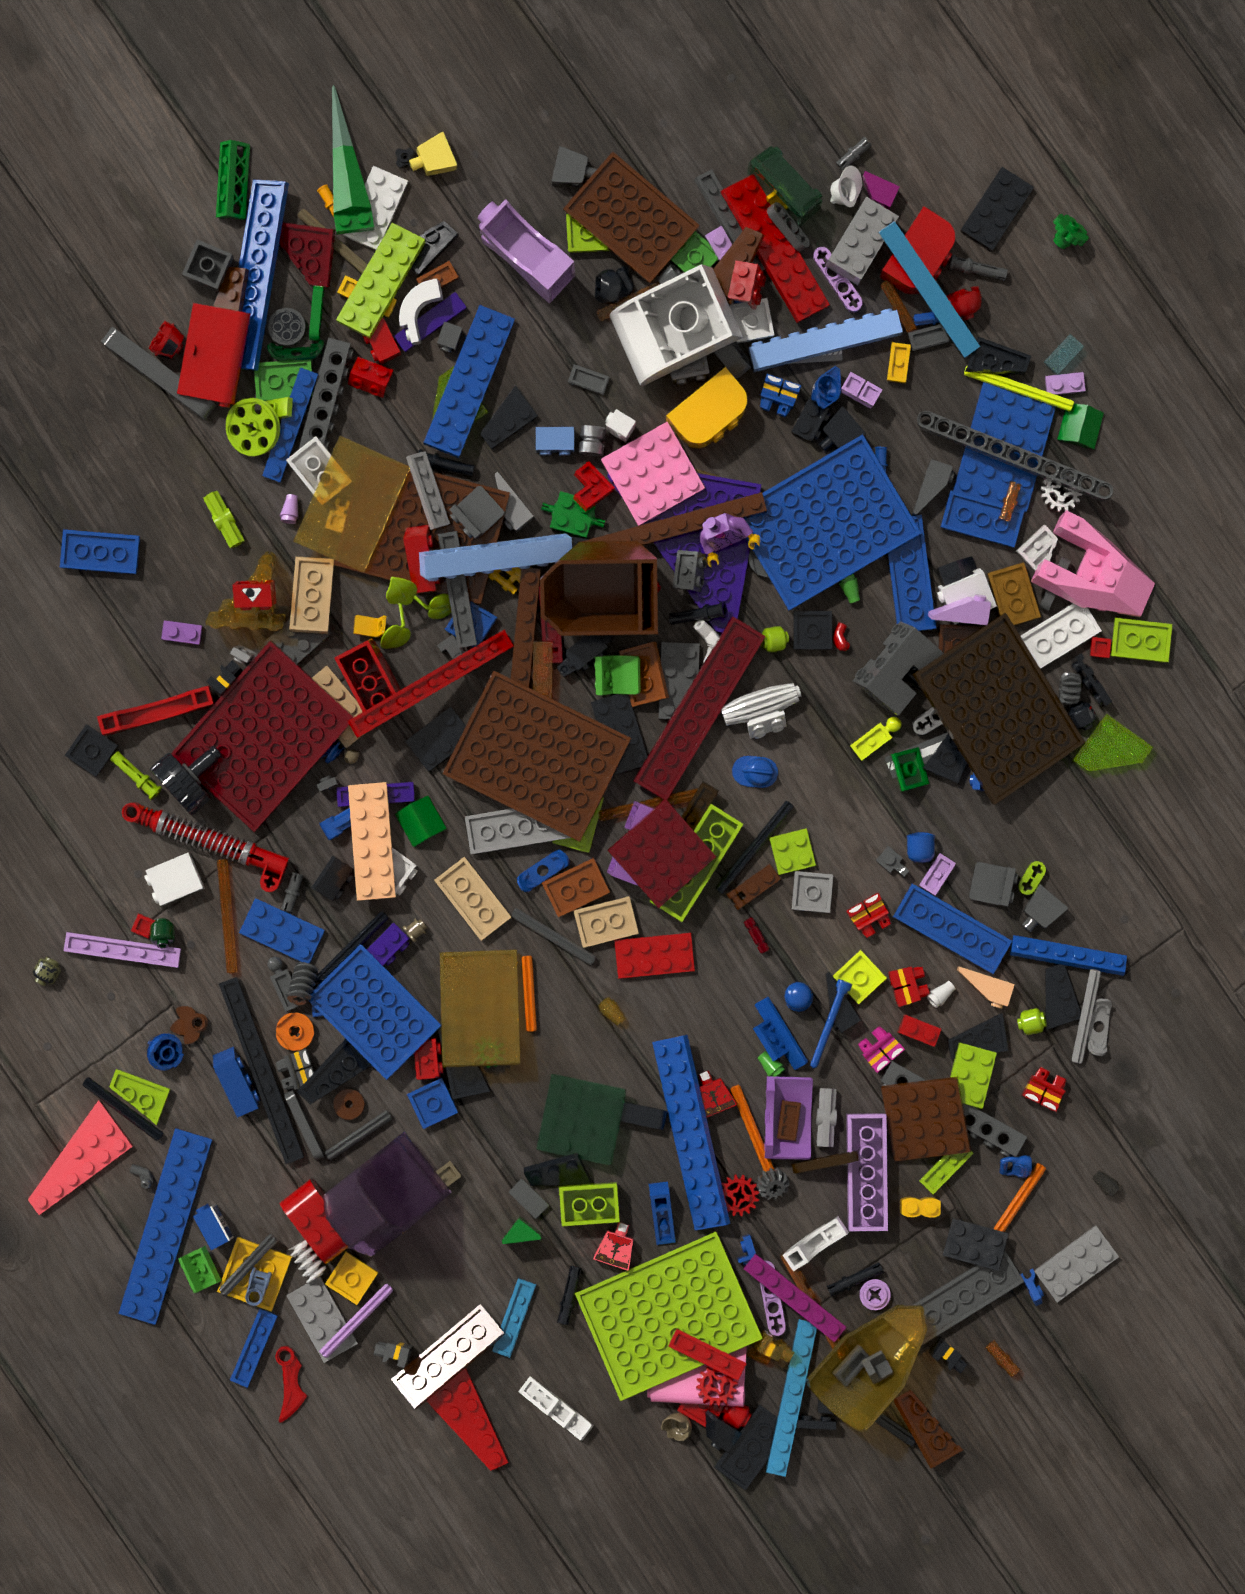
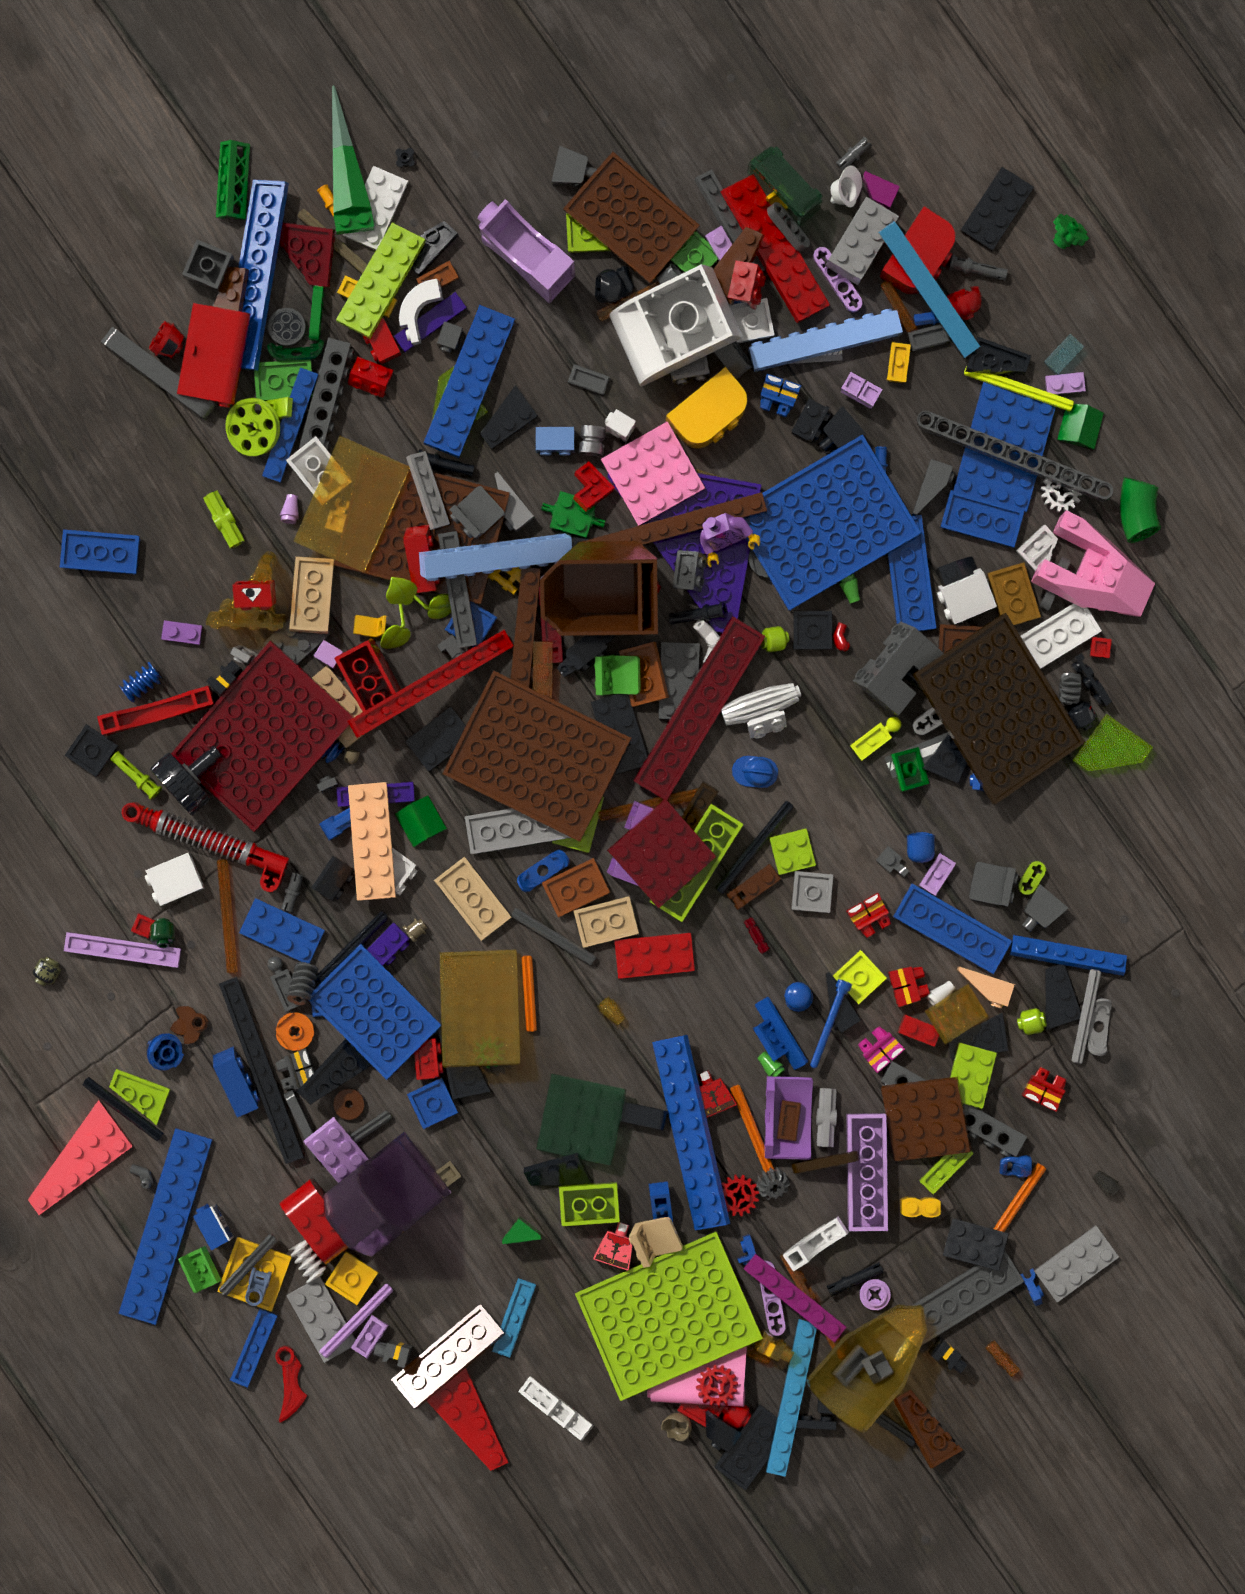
(140, 682): none -> blue piece
(327, 653): none -> lavender panel
(336, 1150): none -> lavender plate
(370, 1336): none -> lavender slope
(434, 156): light yellow torso -> none
(528, 1198): dark grey tile -> none
(567, 1302): black pin -> none
(654, 1239): none -> tan bracket
(707, 1354): red plate -> none
(827, 388): blue hat -> none
(956, 1013): none -> clear yellow plate
(967, 610): lavender slope -> none
(1010, 501): clear orange pin -> none
(1138, 510): none -> green brick
(1141, 640): lime plate -> none

